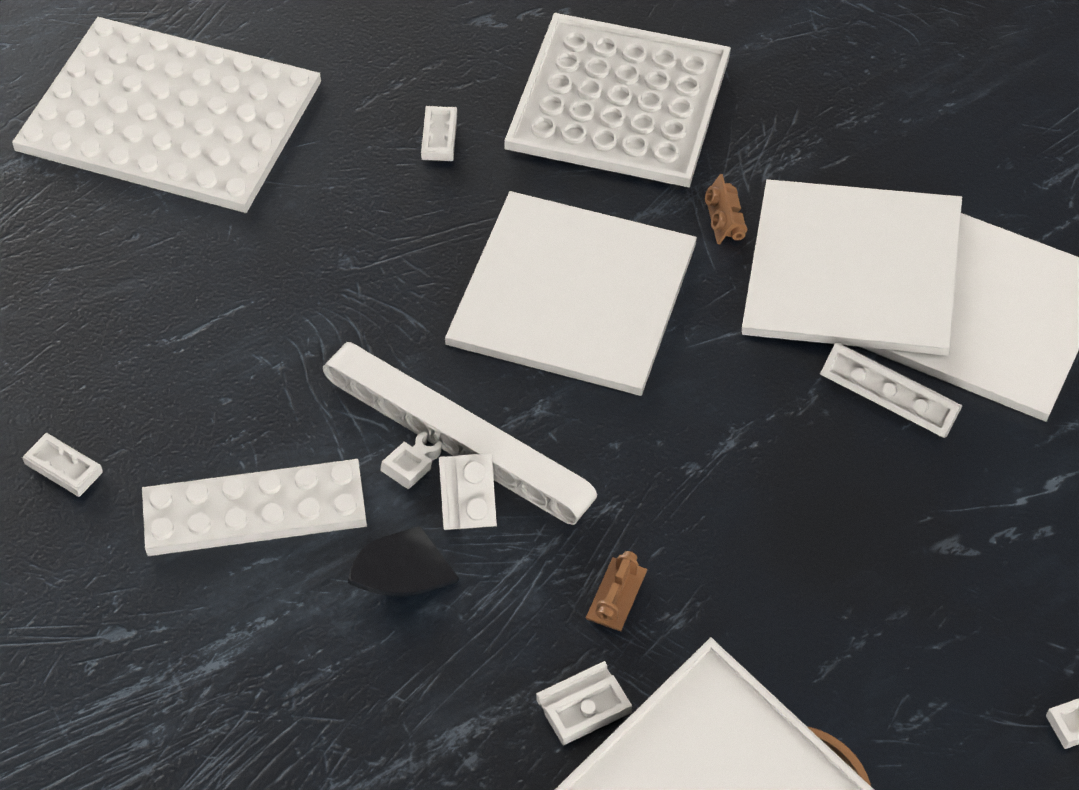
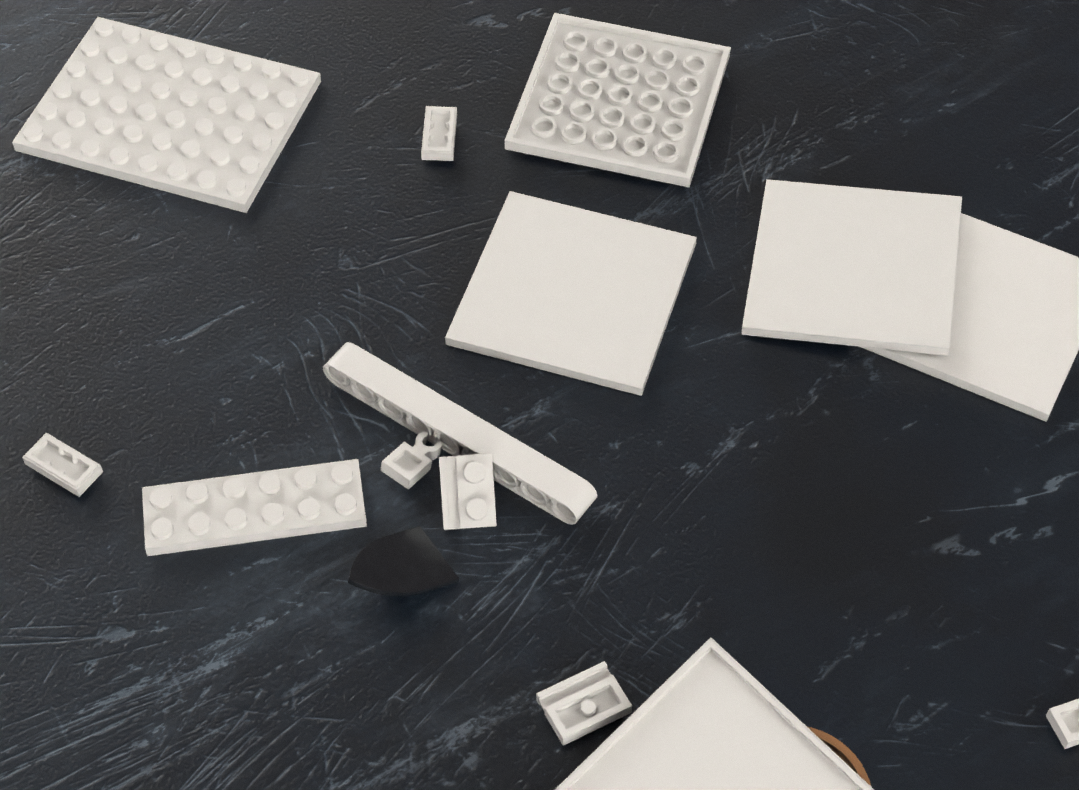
(617, 591): medium nougat hinge -> none
(724, 209): medium nougat hinge -> none
(891, 390): white plate -> none

